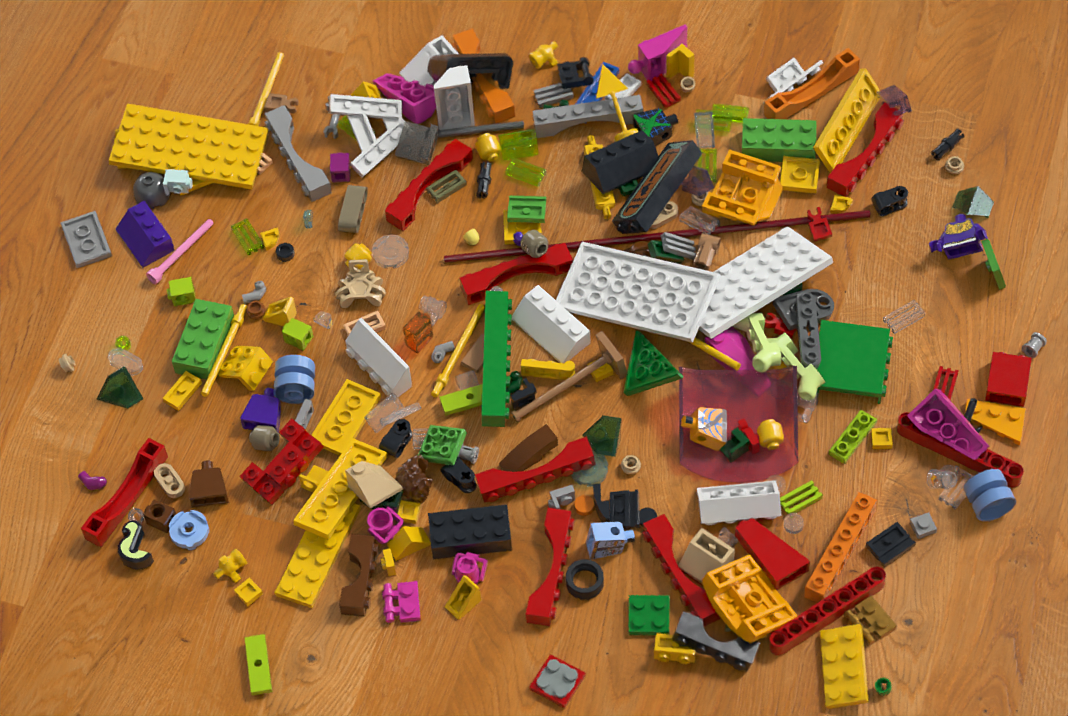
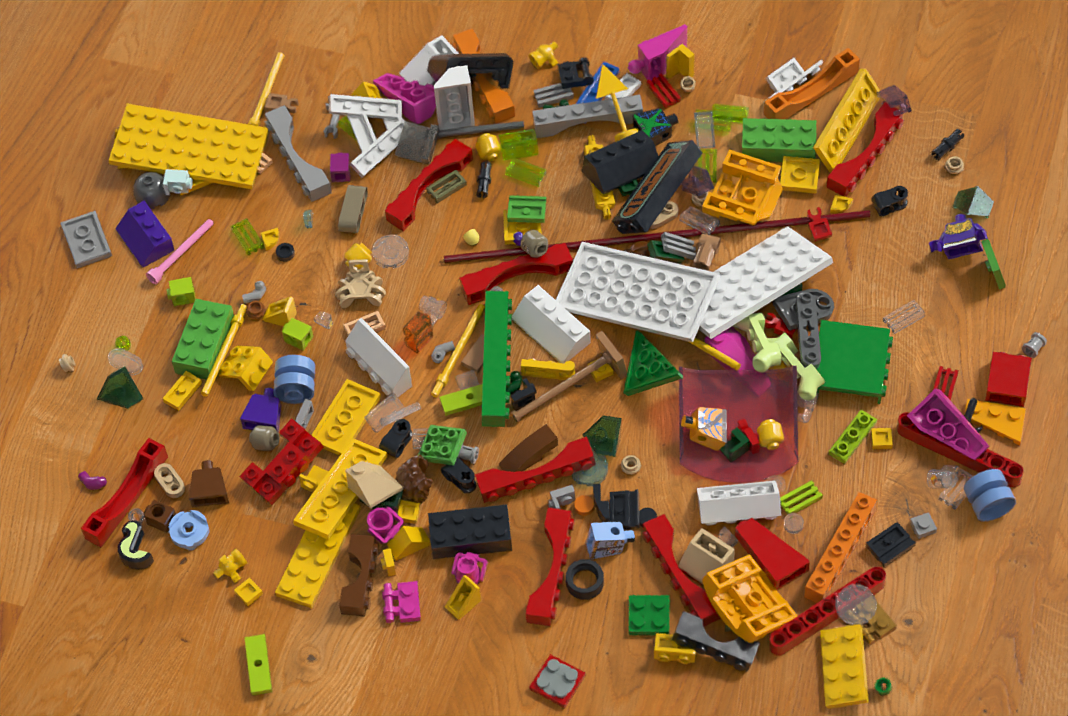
(855, 604): none -> clear tile

